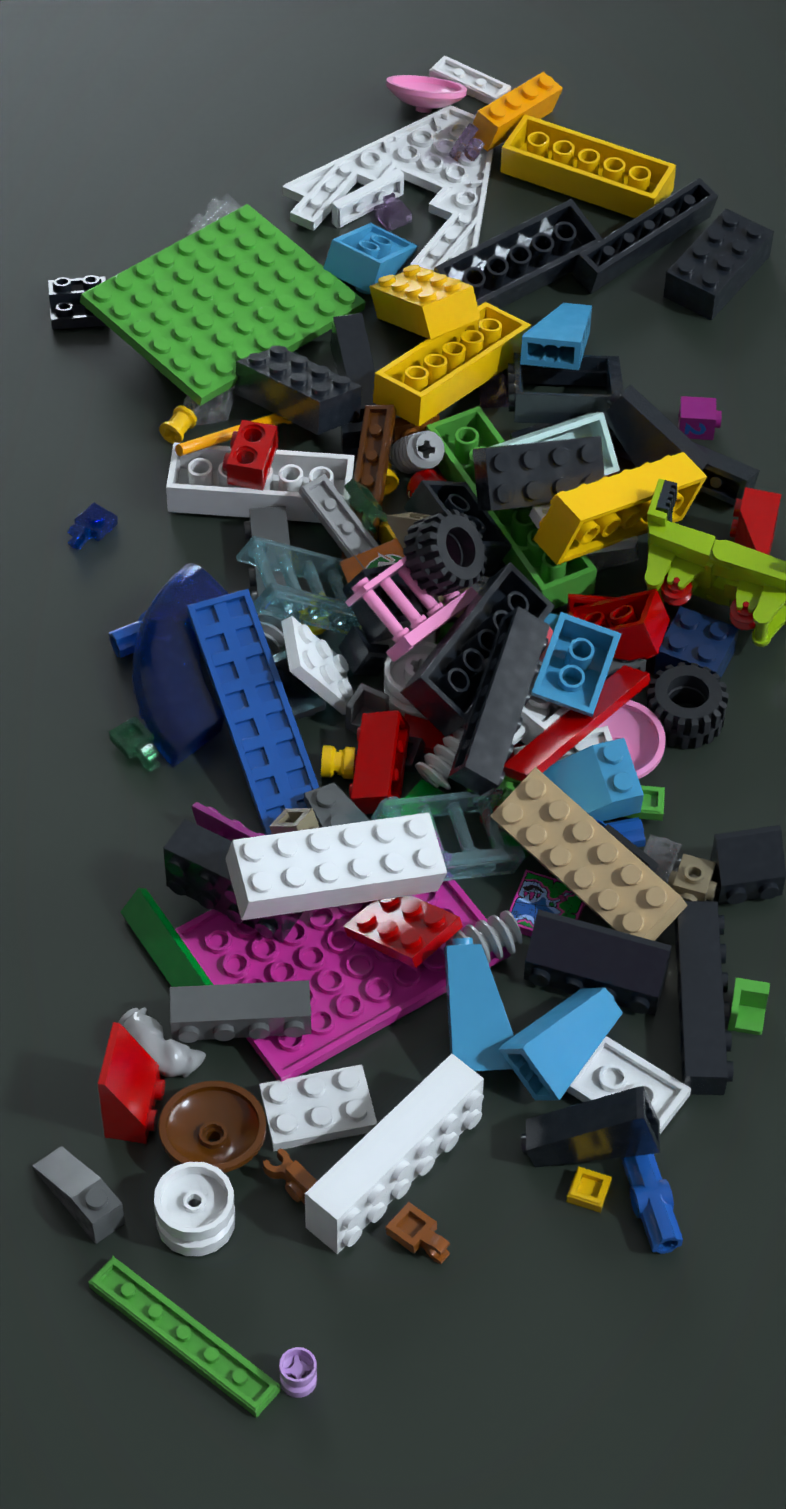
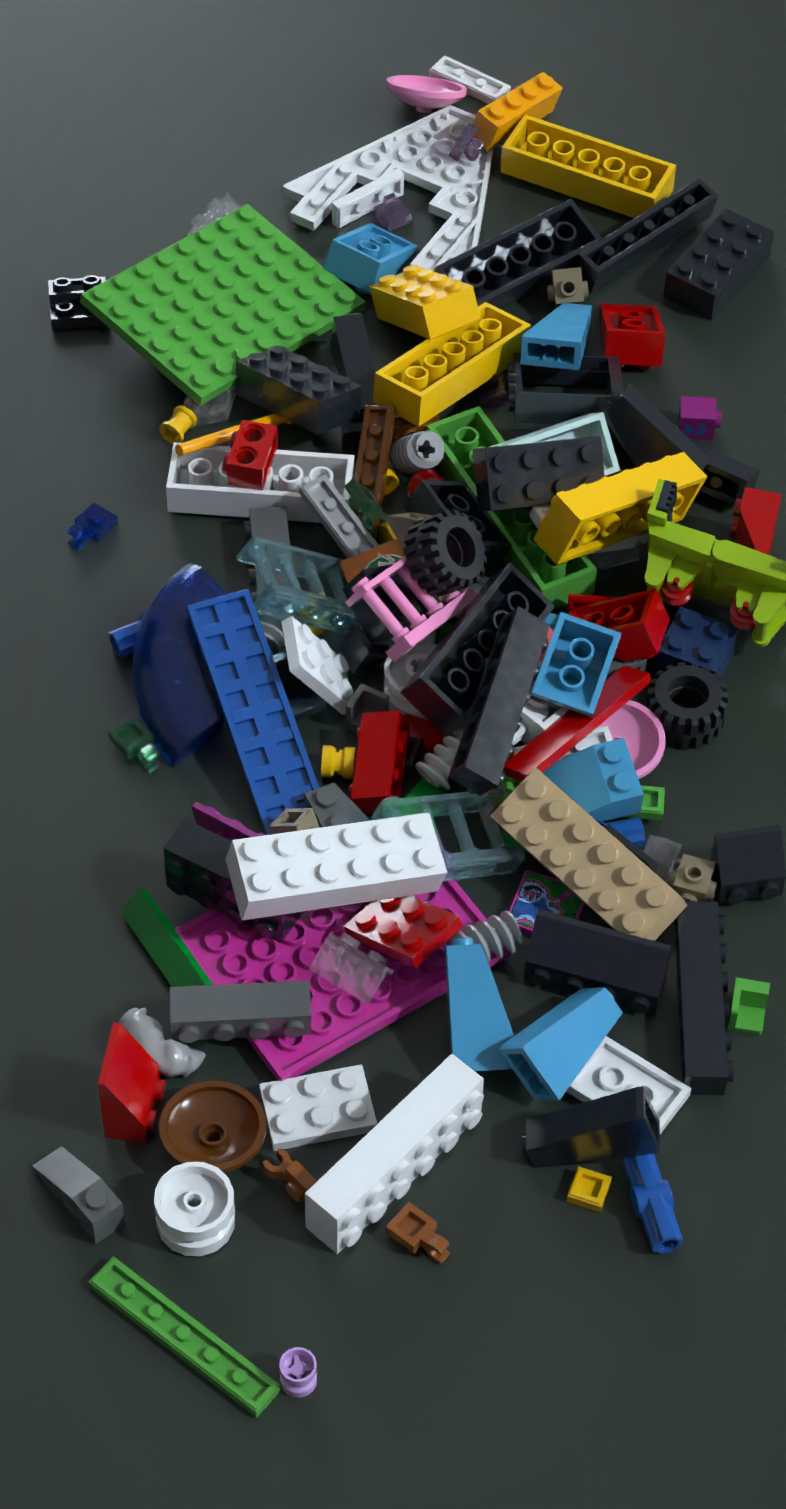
(350, 967): none -> clear bracket
(570, 280): none -> dark tan brick
(632, 334): none -> red slope

